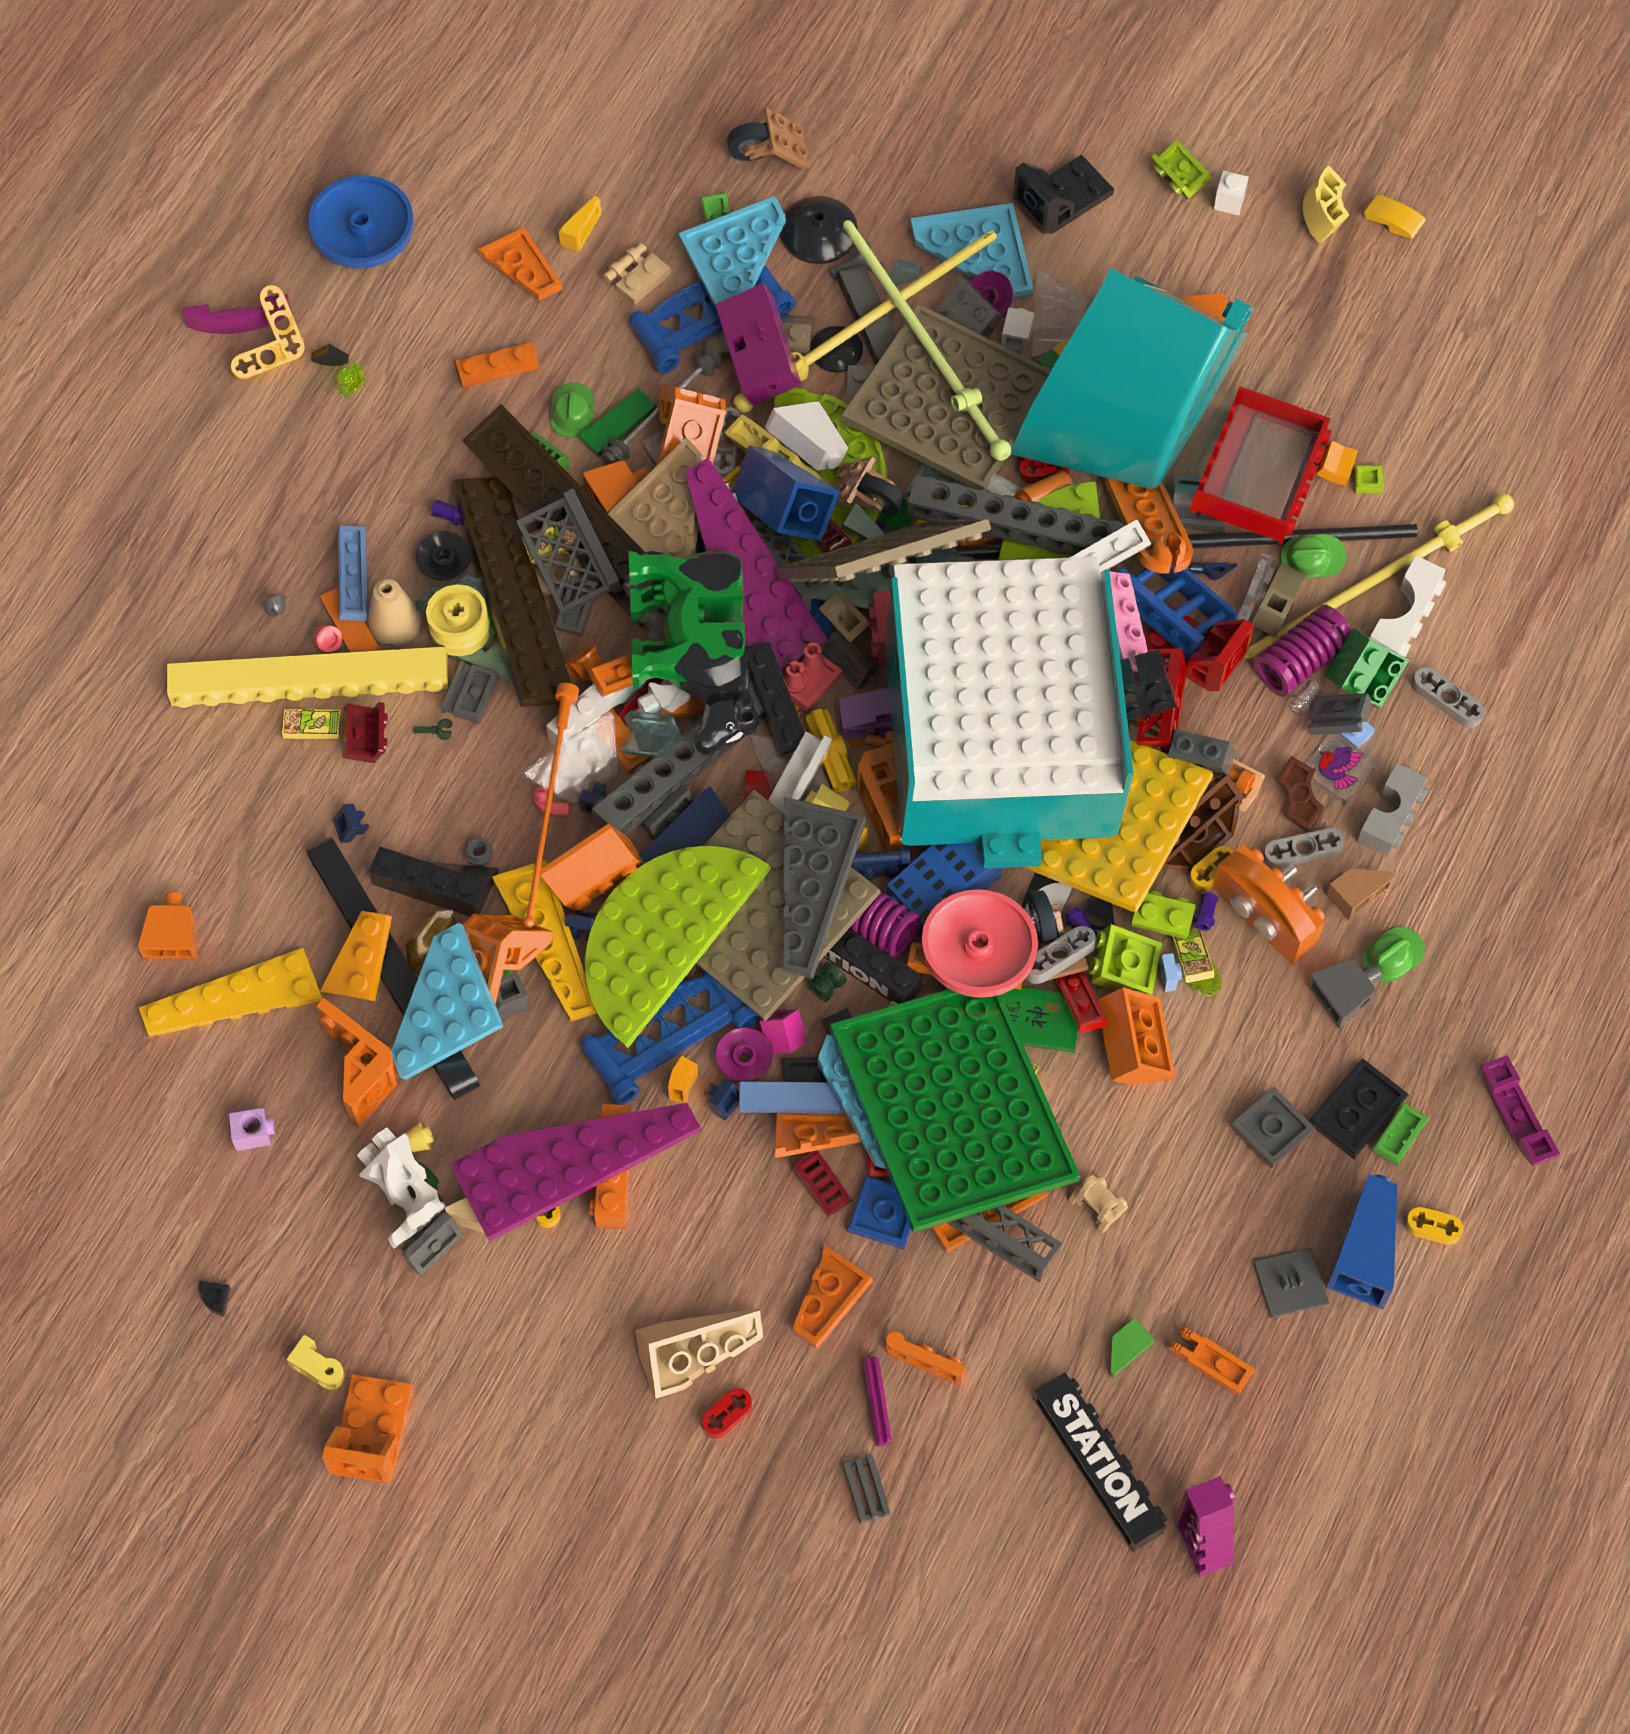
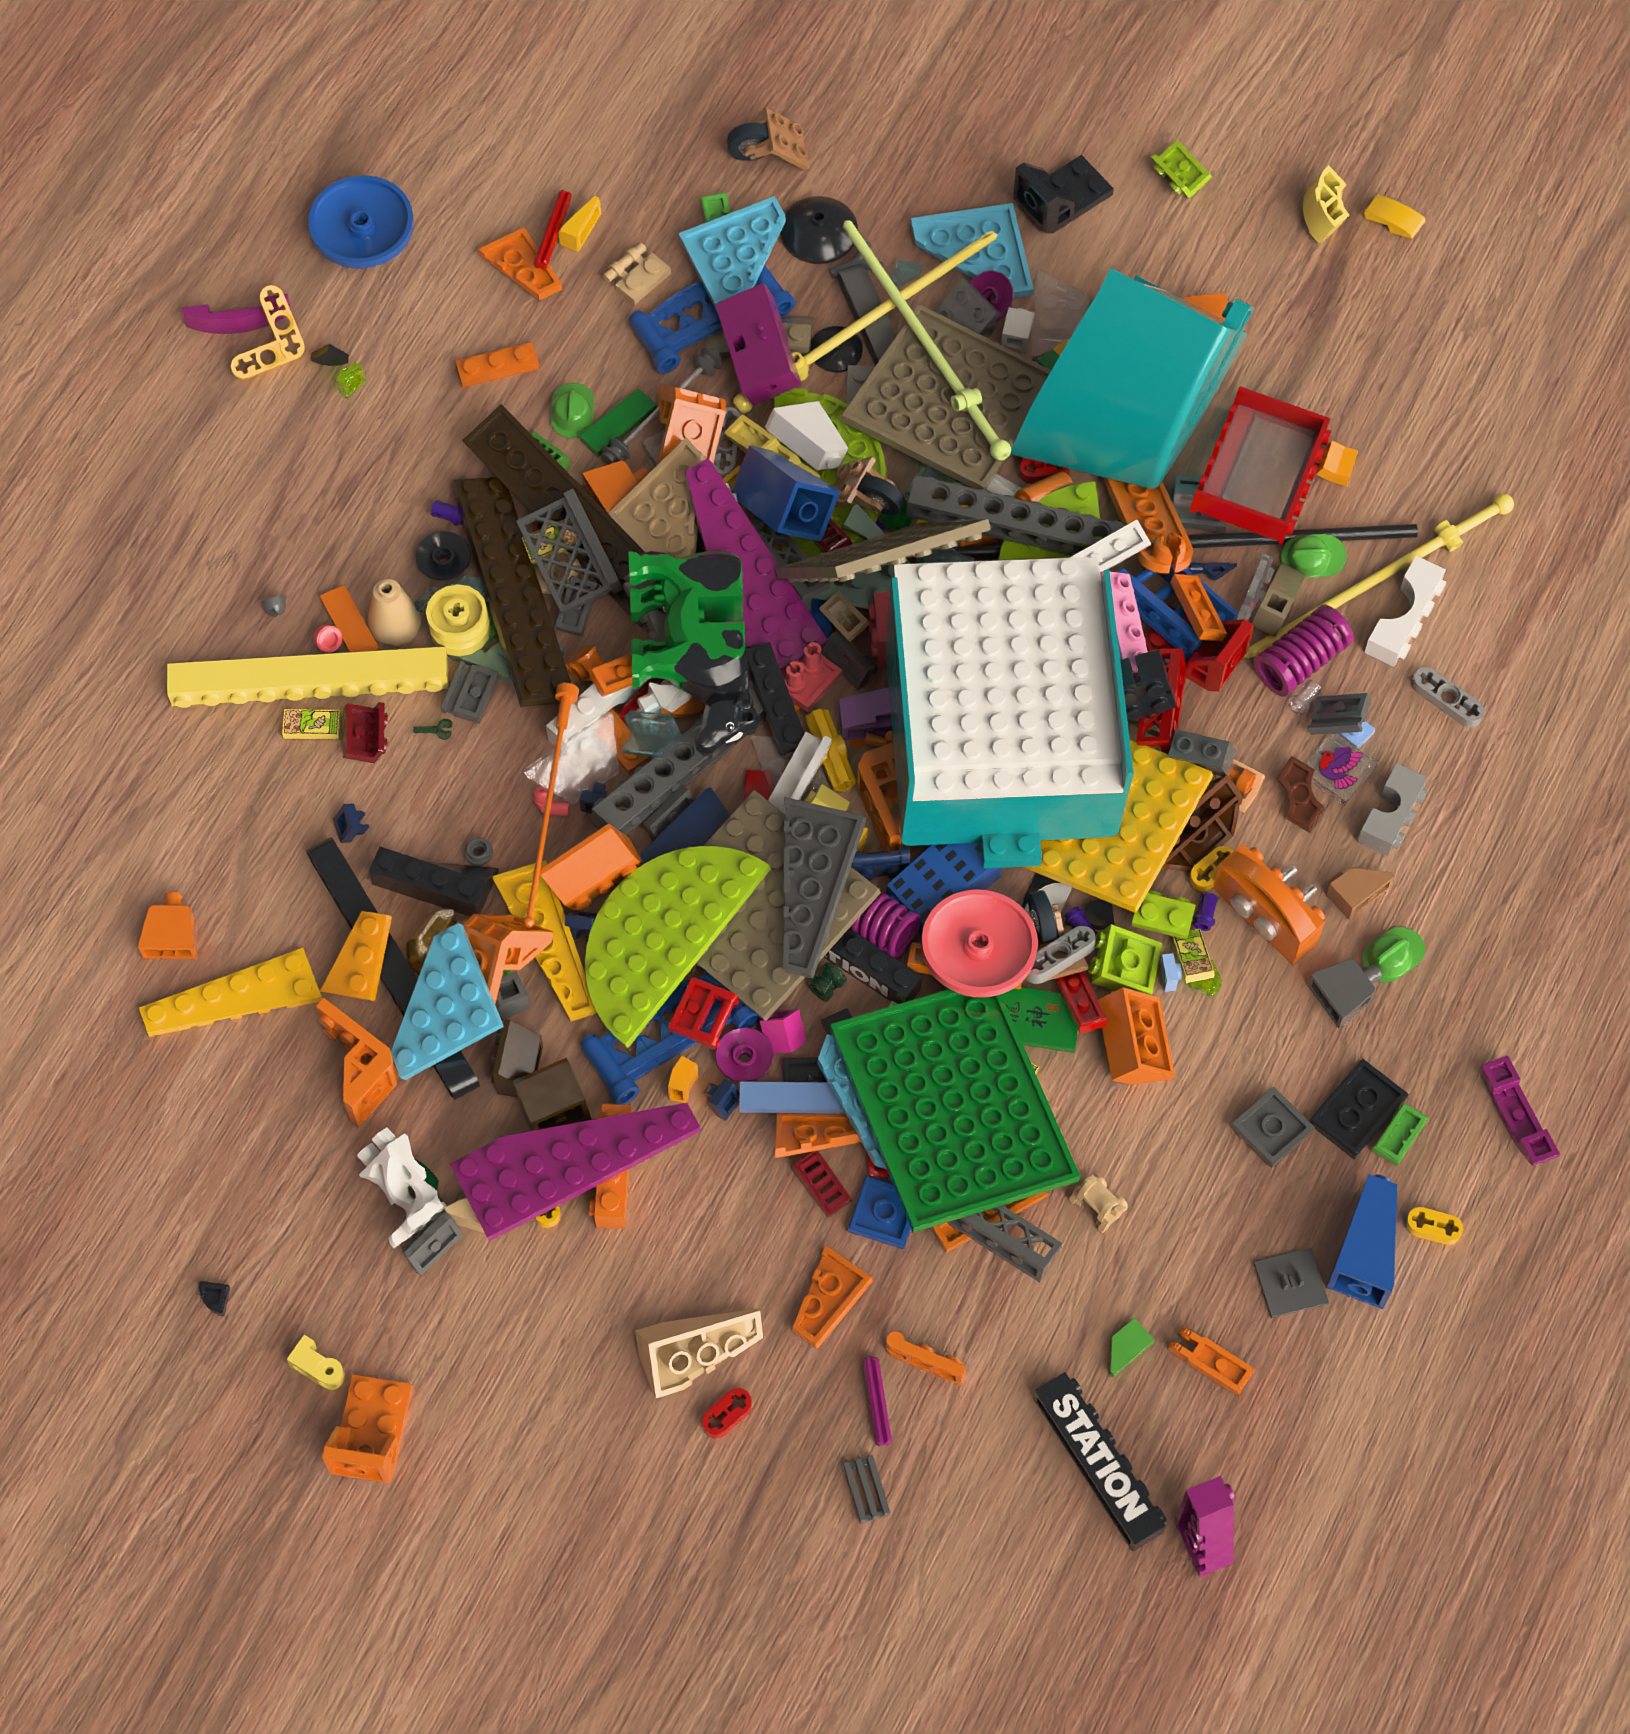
(243, 1120): lavender brick -> none
(352, 573): medium blue tile -> none
(419, 1138): light yellow cone -> none
(516, 1056): none -> slope
(551, 231): none -> red axle
(551, 1097): none -> dark brown slope
(695, 1009): none -> red plate
(1198, 607): none -> orange plate
(1231, 193): white brick -> none
(1310, 838): light grey beam -> none
(1367, 667): green slope -> none
(1368, 479): lime tile -> none

